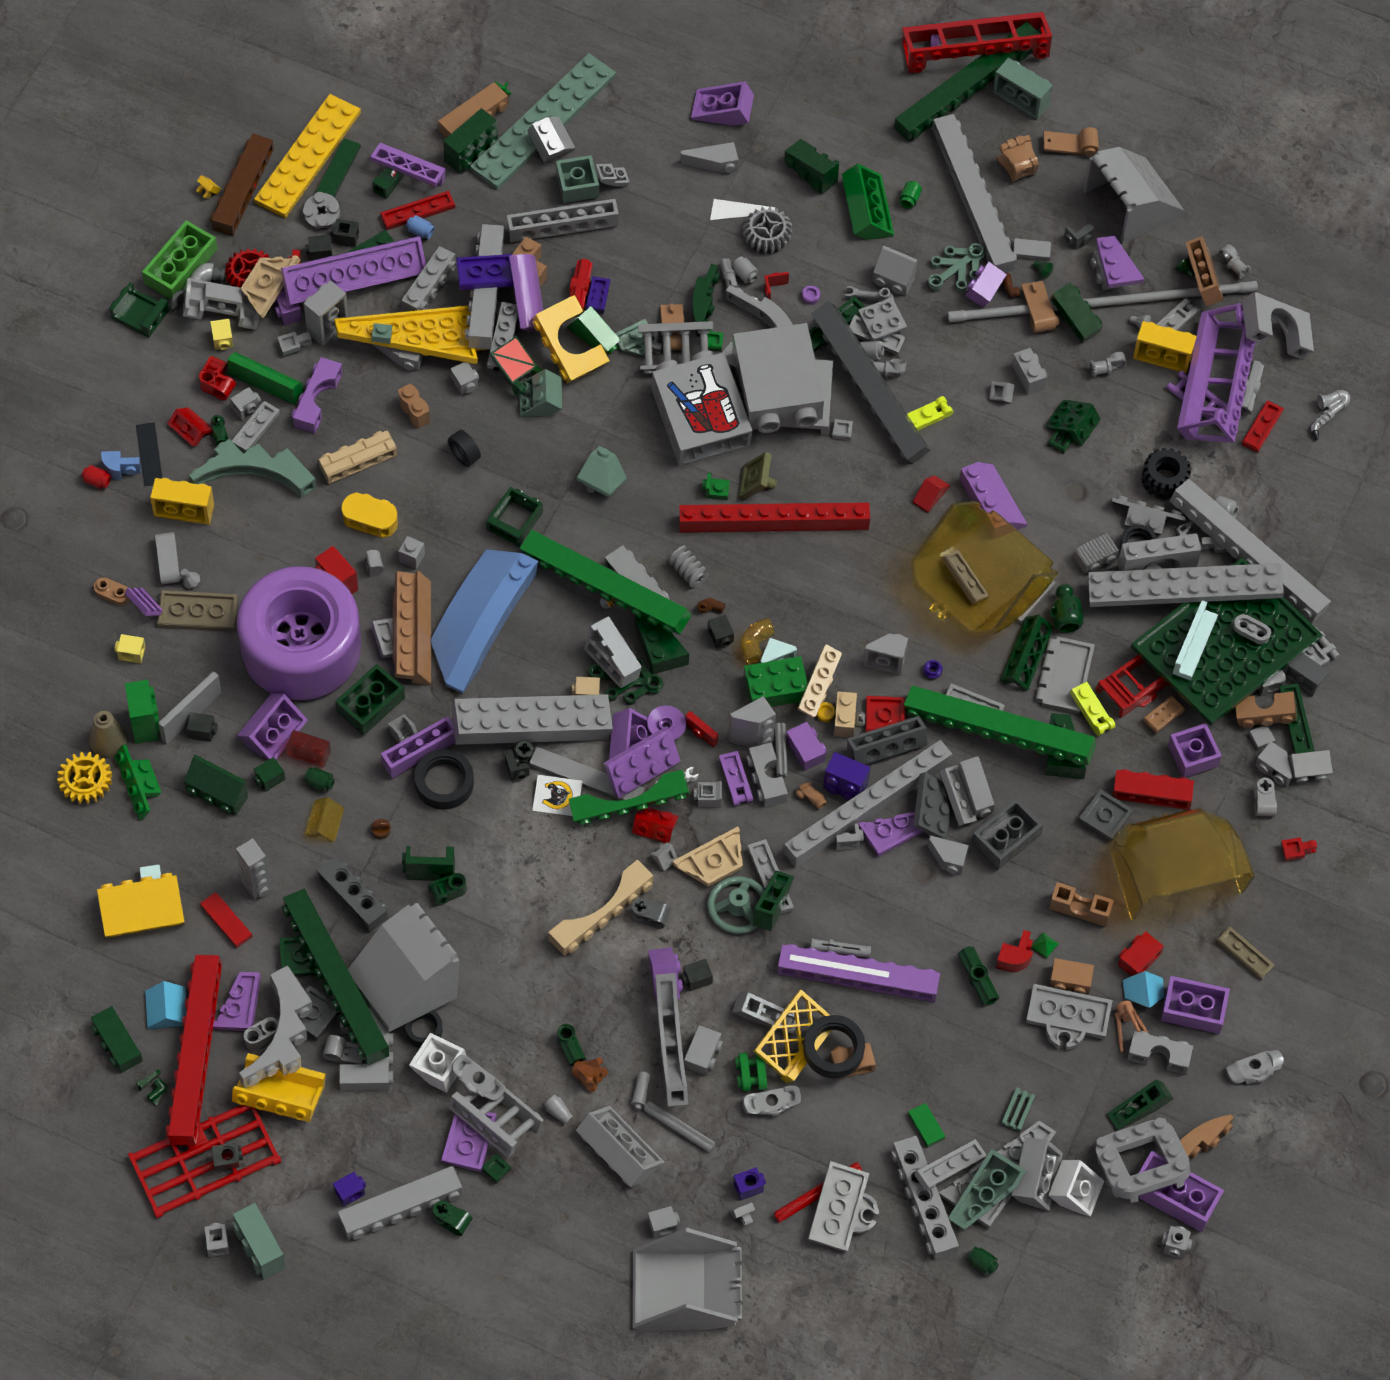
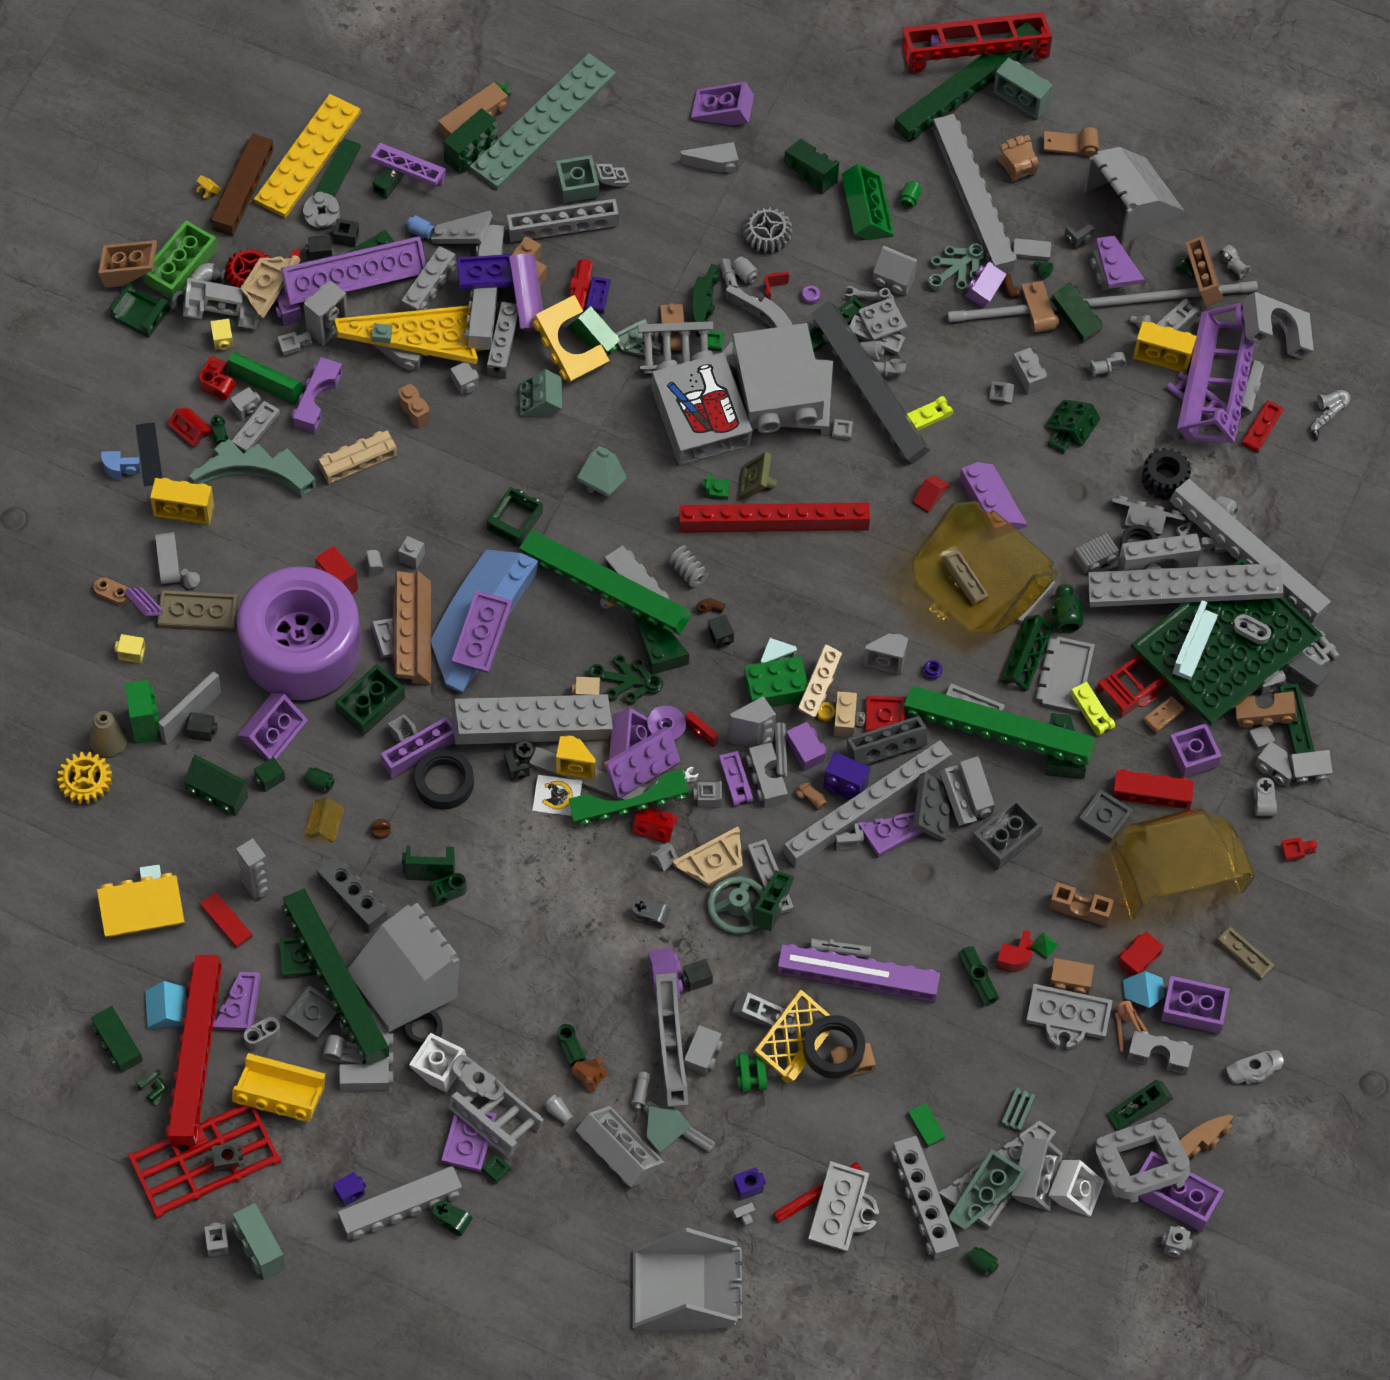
(96, 477): red brick -> none
(126, 262): none -> medium nougat slope
(138, 779): green bracket -> none
(281, 1052): light grey arch -> none
(308, 748): clear red brick -> none
(370, 515): yellow brick -> none
(422, 208): red tile -> none
(463, 230): none -> light grey wing
(464, 448): black tyre -> none
(482, 631): none -> medium lavender plate
(514, 363): flag -> none
(550, 138): light grey slope -> none
(571, 933): tan arch -> none
(574, 759): none -> yellow slope
(612, 653): light grey wedge -> none
(663, 1221): light grey brick -> none
(665, 1126): none -> sand green slope
(728, 209): white sticker -> none
(751, 640): clear yellow cylinder -> none
(756, 1102): light grey piece -> none
(948, 854): light grey slope -> none
(950, 1165): light grey plate -> none

